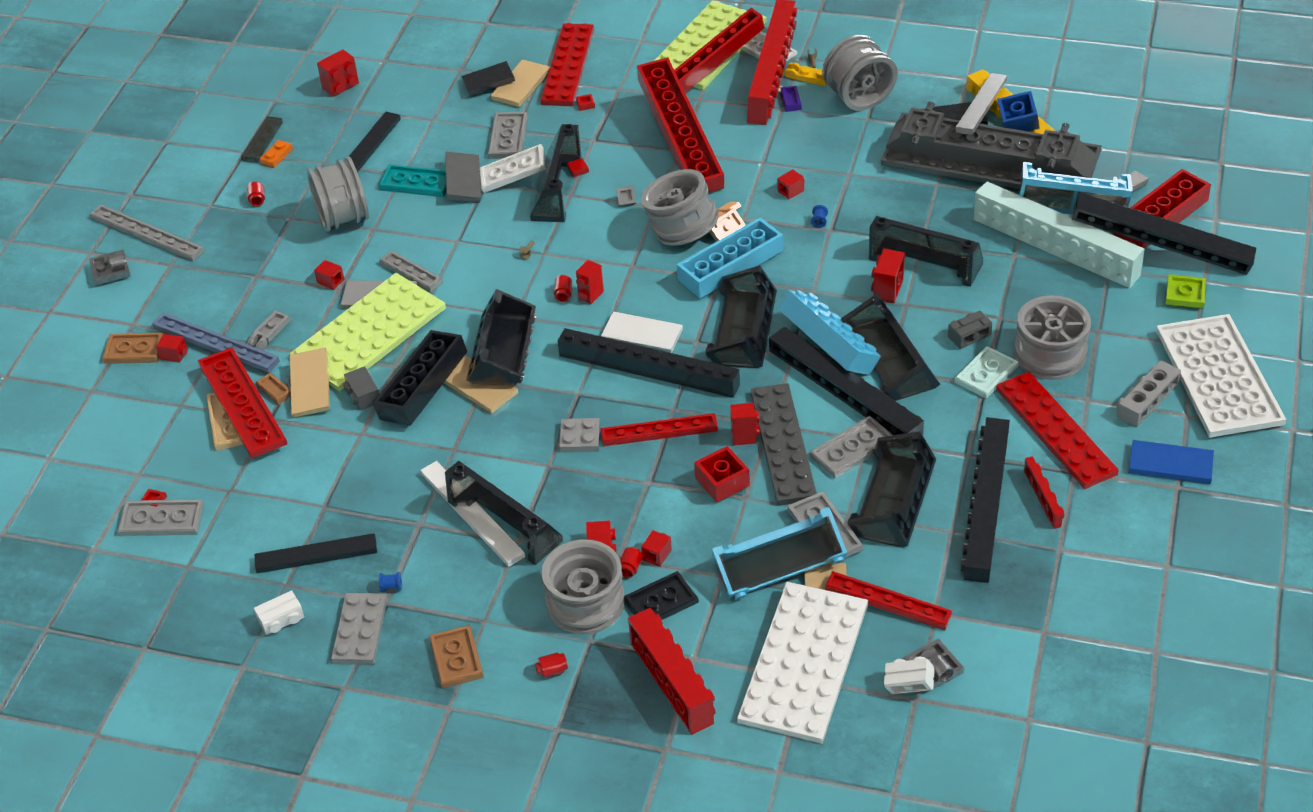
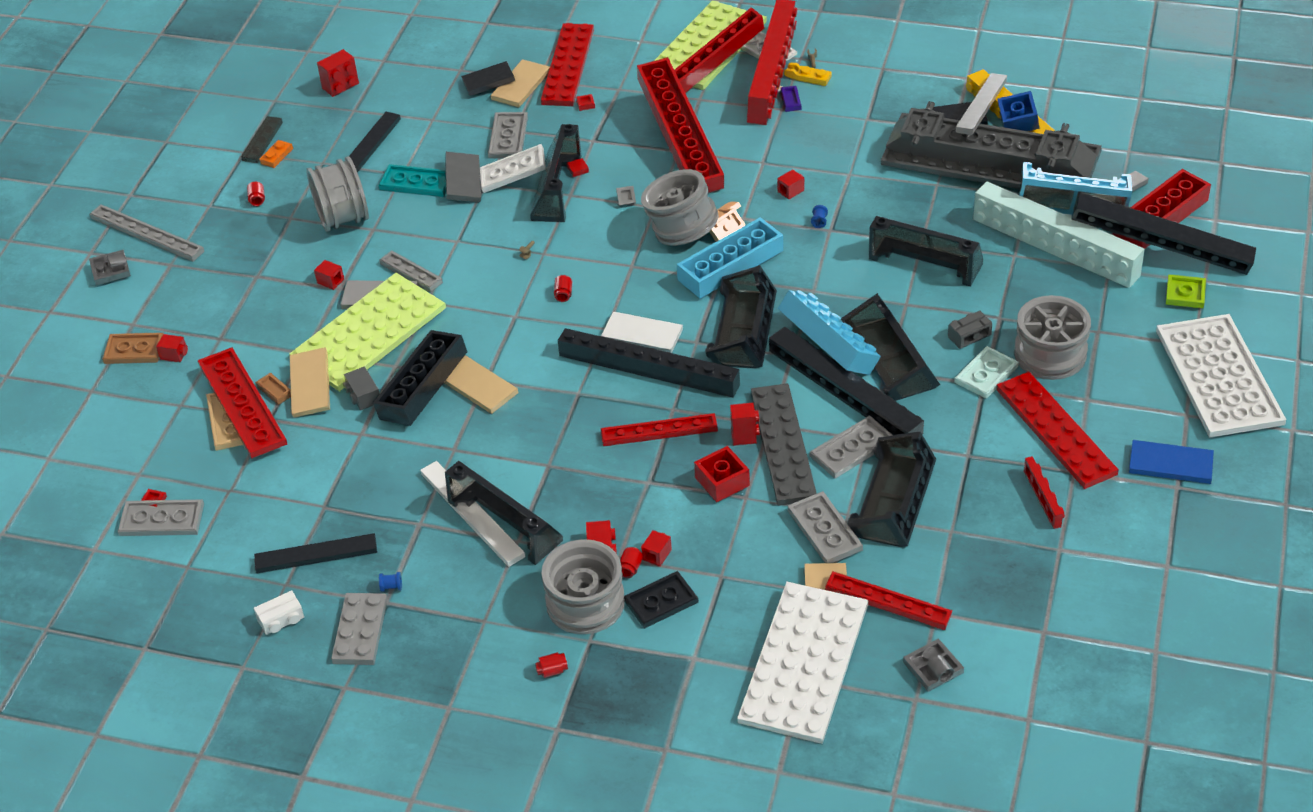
(215, 342): sand blue plate -> none
(268, 330): light grey hinge -> none
(456, 656): medium nougat tile -> none
(502, 341): black windscreen -> none
(580, 435): light grey plate -> none
(589, 281): red brick -> none
(672, 670): red brick -> none
(779, 554): clear smoke windscreen -> none
(859, 72): light grey wheel -> none
(888, 275): red brick -> none
(909, 675): white brick -> none
(986, 500): black brick -> none
(1148, 393): light grey brick -> none

